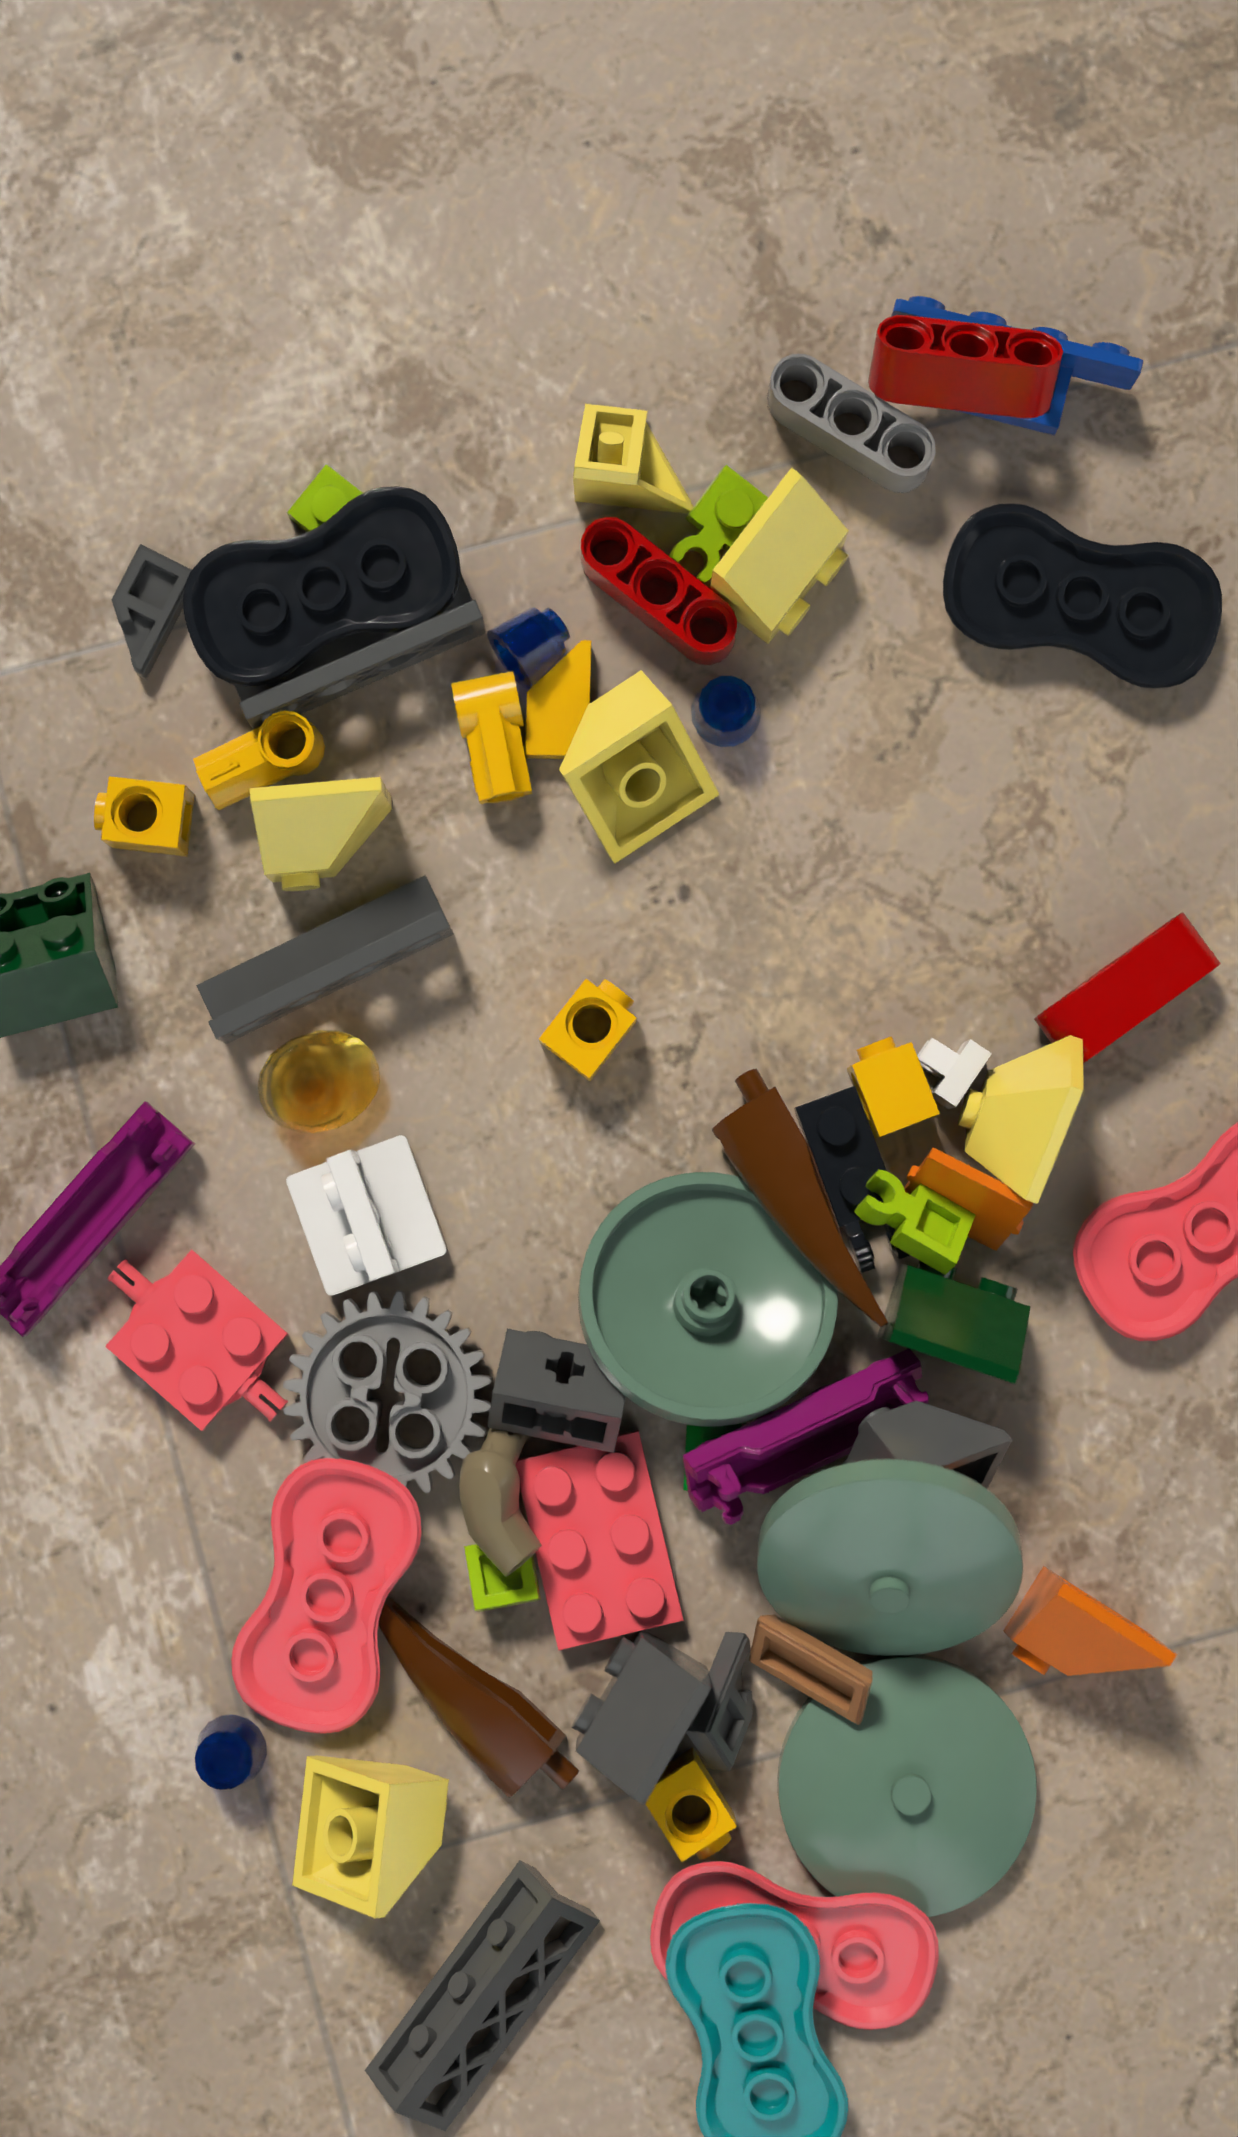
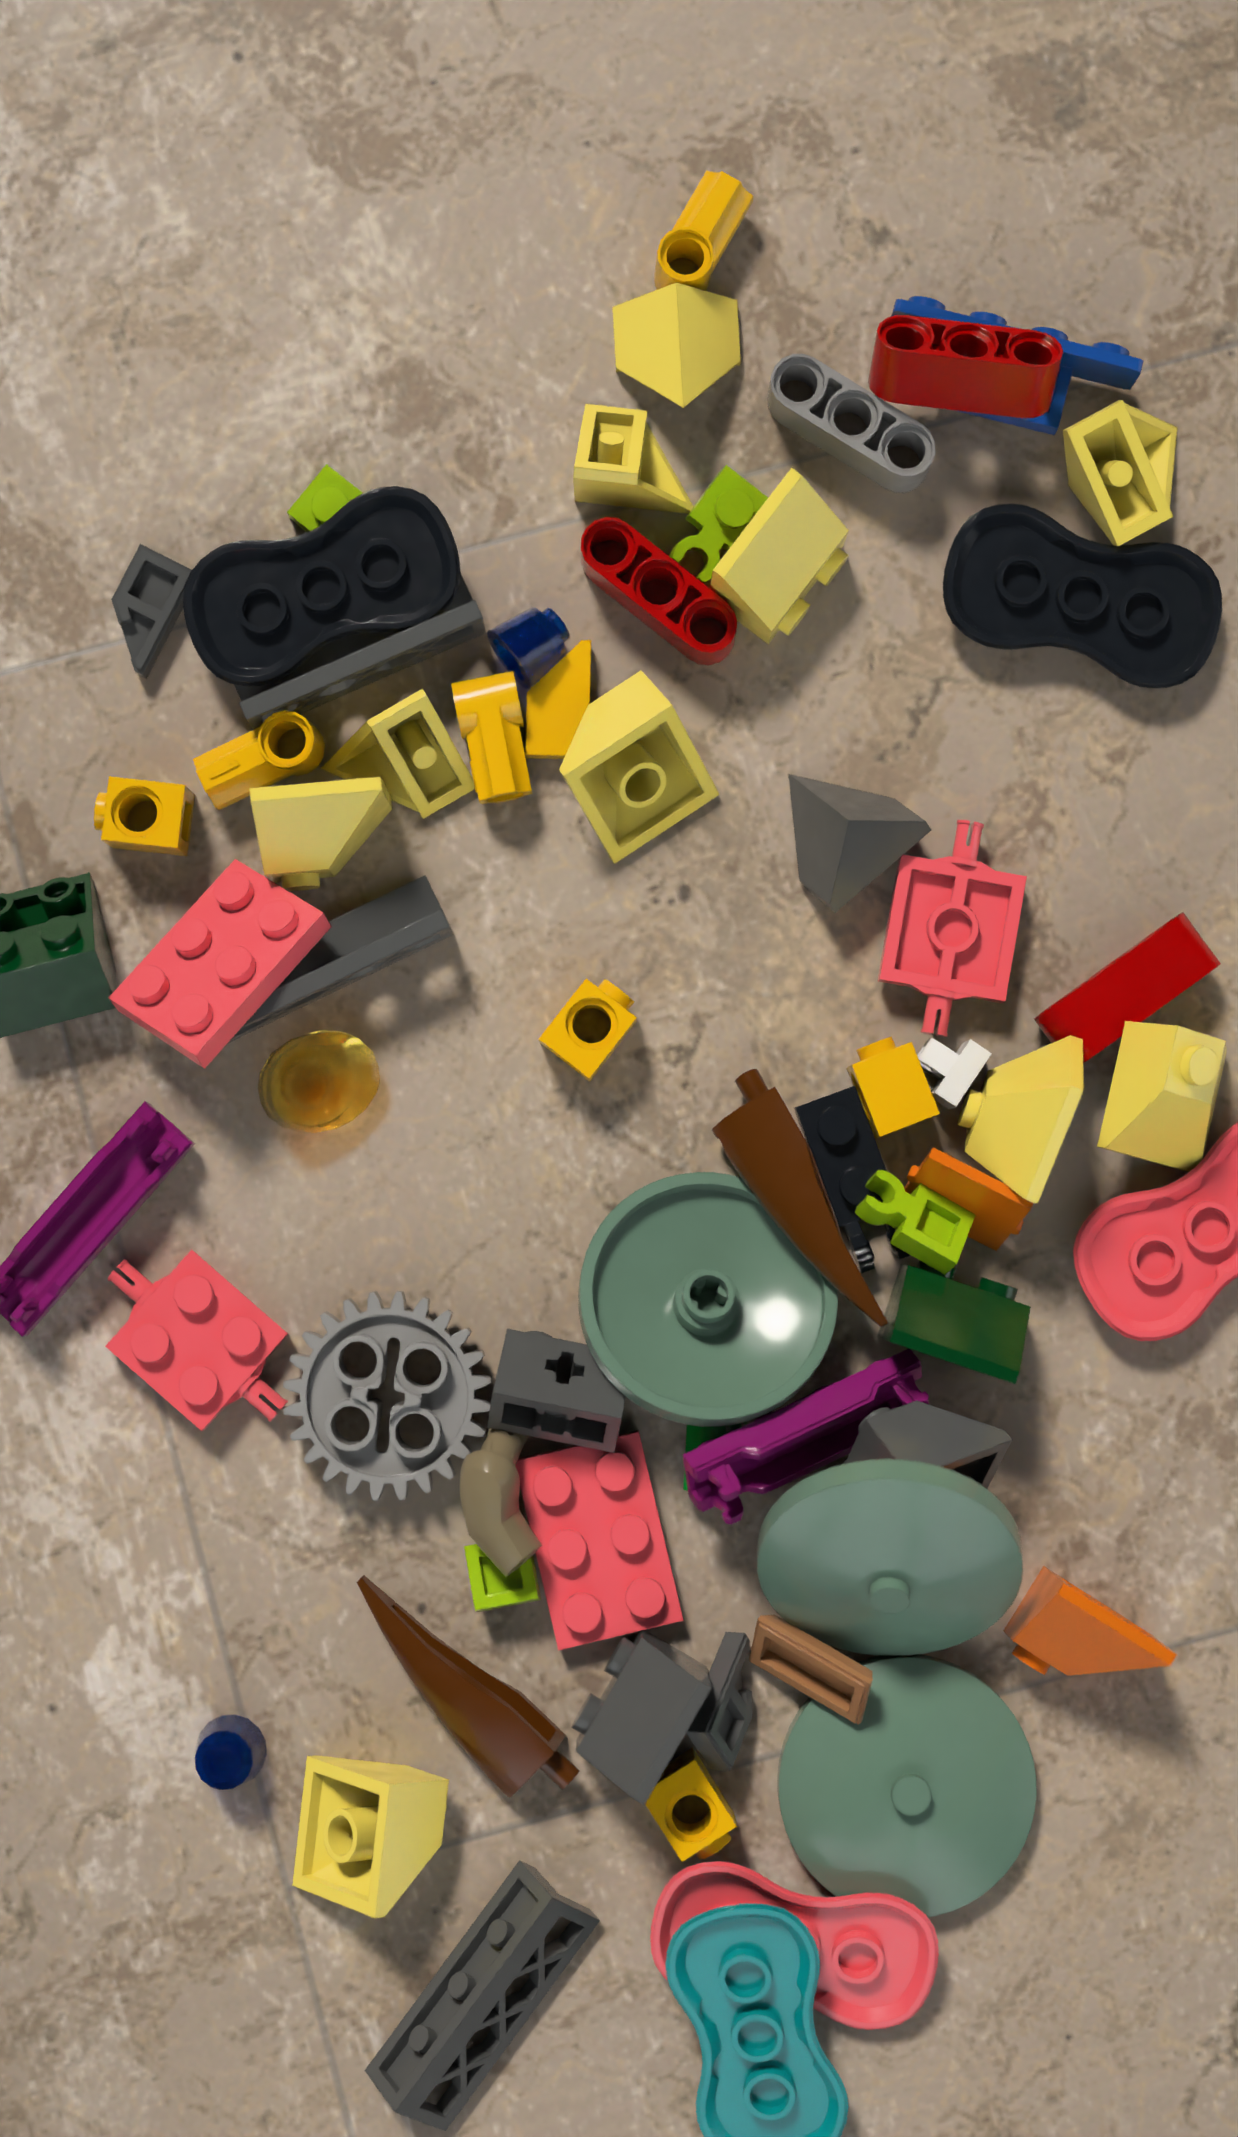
(220, 962): none -> coral plate
(338, 1551): coral plate -> none
(366, 1215): white bracket -> none
(410, 755): none -> light yellow slope
(677, 340): none -> light yellow slope
(703, 230): none -> yellow piece
(725, 711): clear blue hat -> none
(847, 837): none -> dark grey slope
(952, 928): none -> coral plate
(1122, 469): none -> light yellow slope
(1163, 1094): none -> light yellow slope

